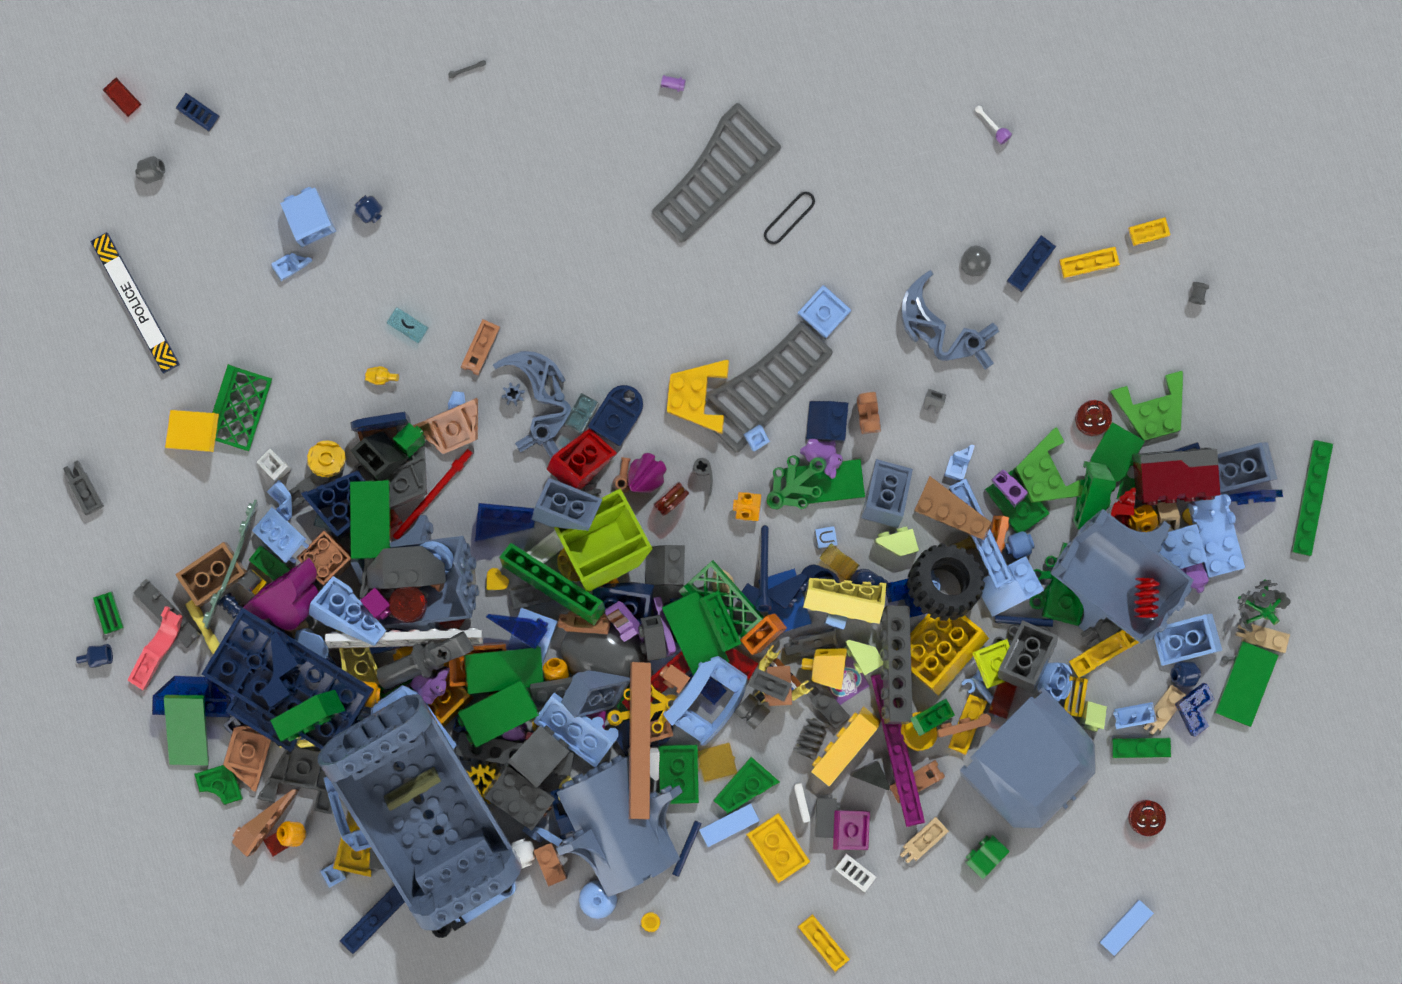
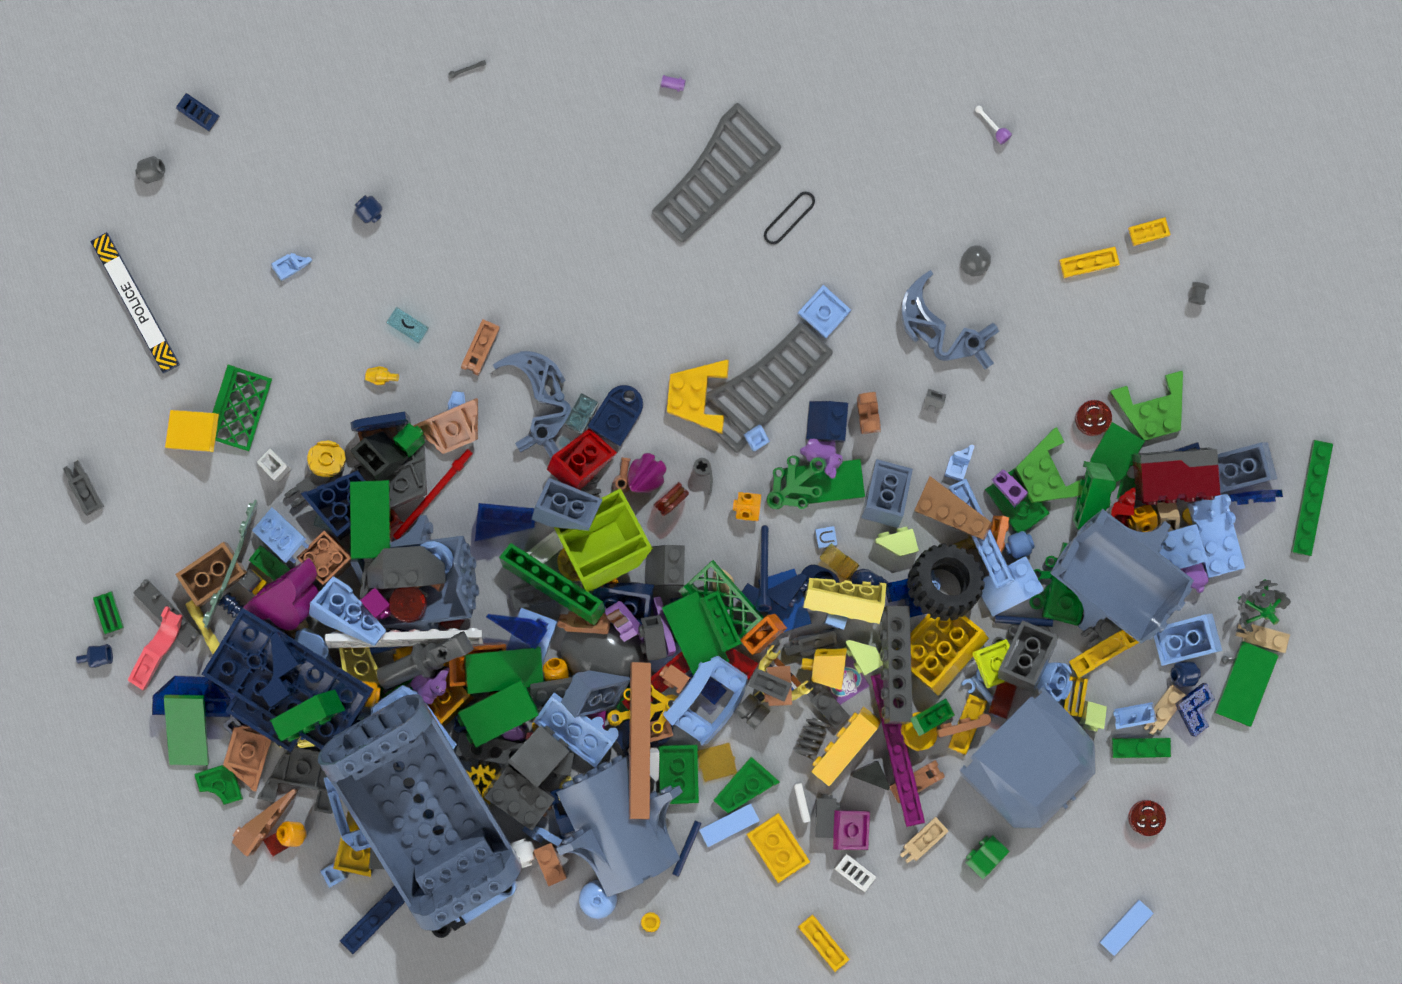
(122, 97): clear red tile -> none
(283, 498): light blue slope -> none
(307, 216): light blue slope -> none
(412, 788): olive plate -> none
(496, 580): yellow tile -> none
(508, 392): sand blue gear -> none
(1031, 263): dark blue plate -> none
(1146, 597): red piece -> none

